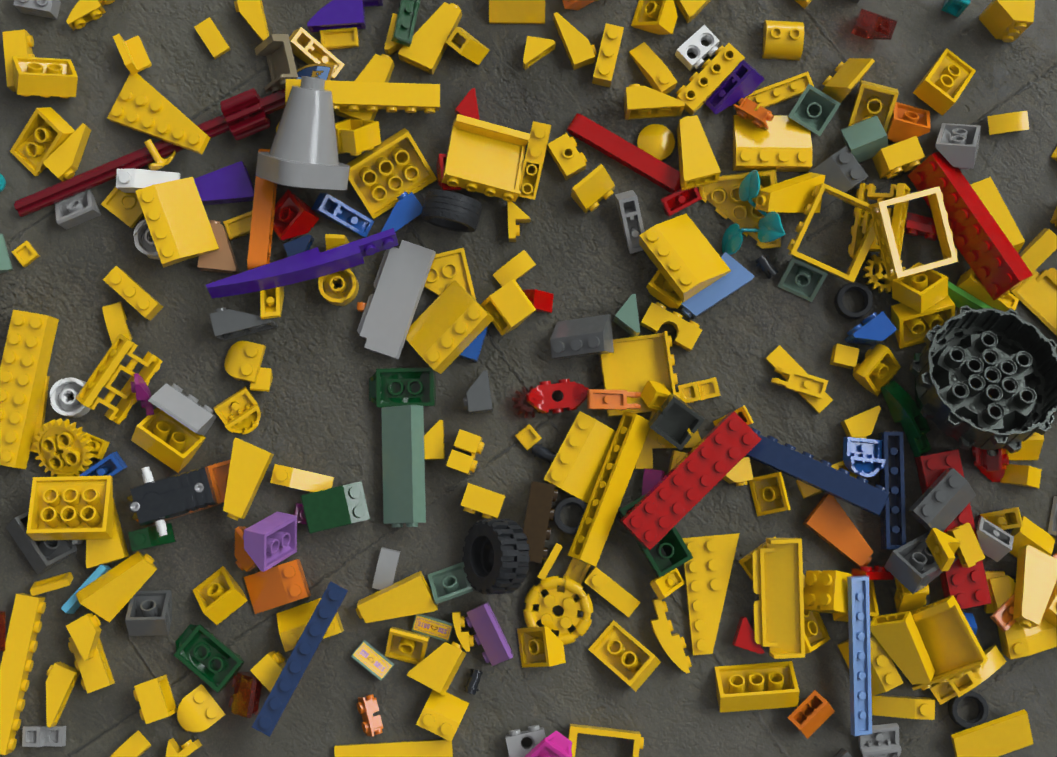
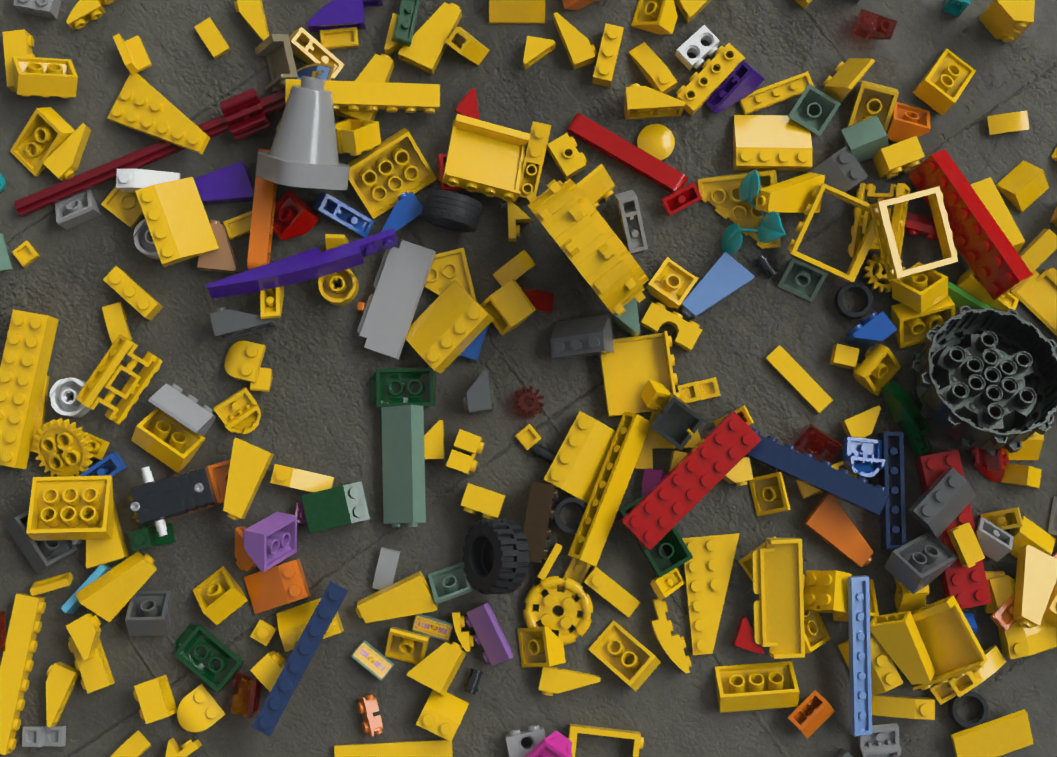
(142, 393): magenta slope -> none
(159, 162): yellow plant -> none
(263, 632): none -> yellow plate
(299, 245): dark blue slope -> none
(541, 396): red piece -> none
(561, 680): none -> yellow slope
(589, 244): none -> yellow wheel
(611, 399): orange hinge -> none
(683, 256): yellow slope -> none
(696, 157): yellow slope -> none
(747, 110): orange hinge -> none
(783, 40): yellow brick -> none
(801, 382): yellow hinge -> none
(817, 444): none -> clear red slope
(875, 573): red plate -> none
(942, 548): yellow slope -> none
(959, 144): light grey slope -> none
(1023, 185): none -> yellow slope

